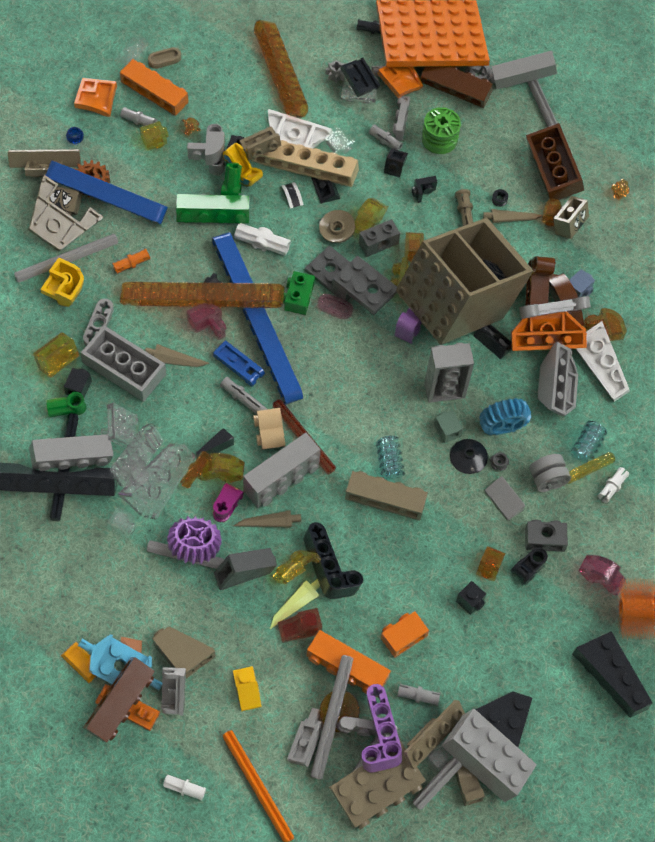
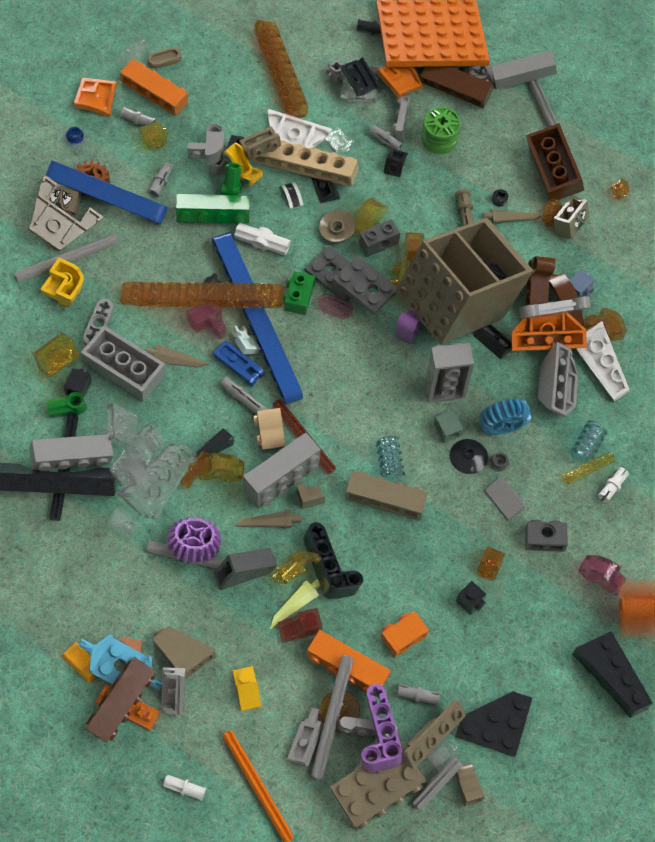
(37, 161): dark tan bracket -> none
(131, 261): orange pin -> none
(160, 179): none -> light grey pin
(191, 125): clear orange plant -> none
(228, 501): magenta piece -> none
(245, 342): none -> light aqua plate
(310, 496): none -> dark tan panel
(424, 185): black bracket -> none
(489, 755): light grey brick -> none
(528, 568): black piece -> none
(550, 472): light grey wheel -> none

